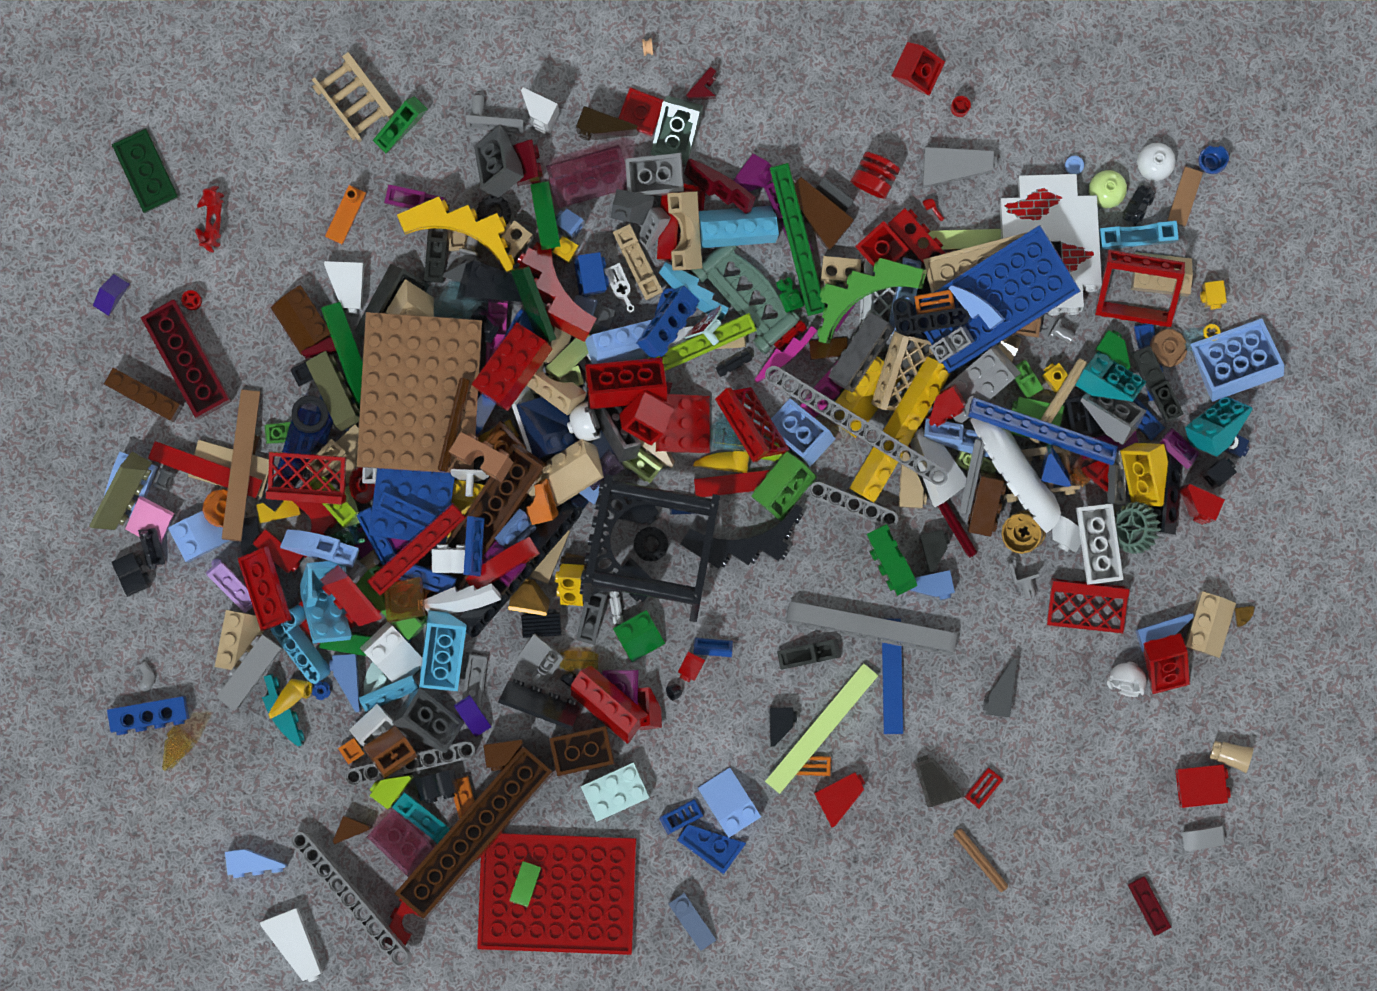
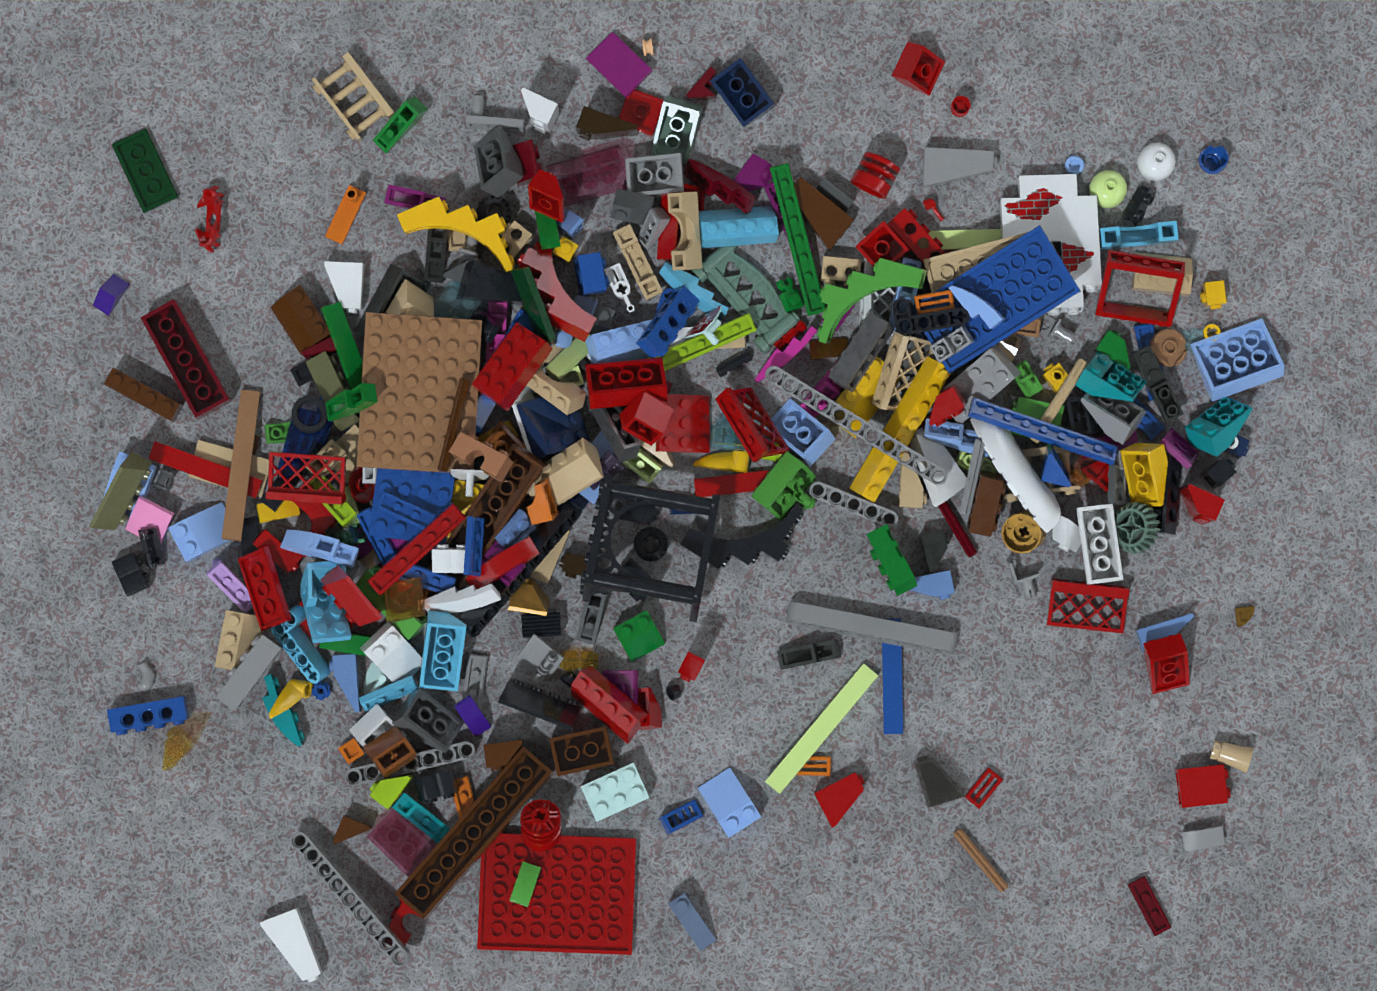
(189, 297): red wheel -> none
(214, 507): orange tile -> none
(247, 861): light blue slope -> none
(351, 401): none -> green slope
(540, 825): none -> red wheel
(546, 195): none -> red slope
(563, 339): none -> light blue tile
(569, 584): yellow brick -> none
(584, 423): white cylinder -> none
(616, 608): white axle -> none
(619, 64): none -> magenta tile
(711, 847): blue wing -> none
(713, 647): blue tile -> none
(743, 92): none -> dark blue slope
(781, 723): black slope -> none
(806, 500): none -> bright green pin
(1000, 697): dark grey slope -> none
(1128, 678): white cylinder -> none
(1185, 196): medium nougat tile -> none
(1210, 624): tan slope -> none

